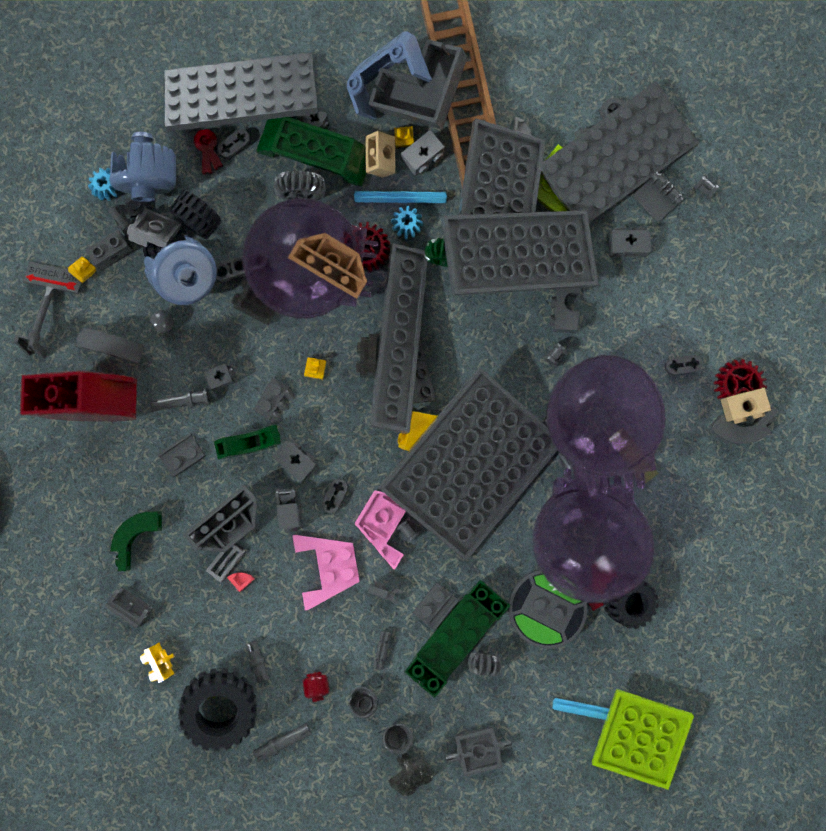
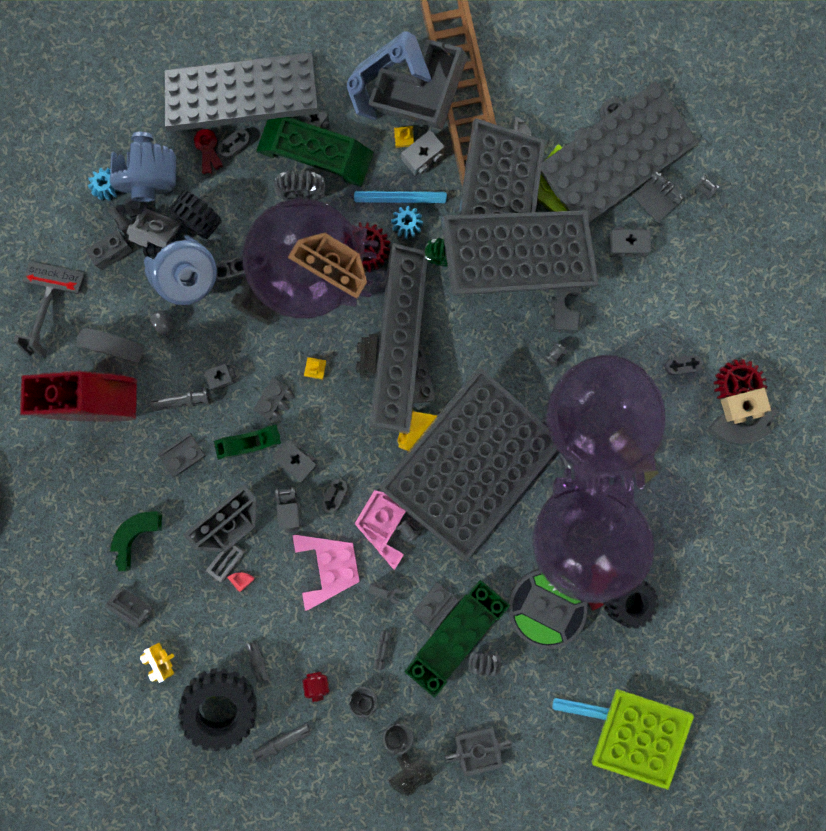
(82, 269): yellow tile -> none
(380, 154): tan brick -> none

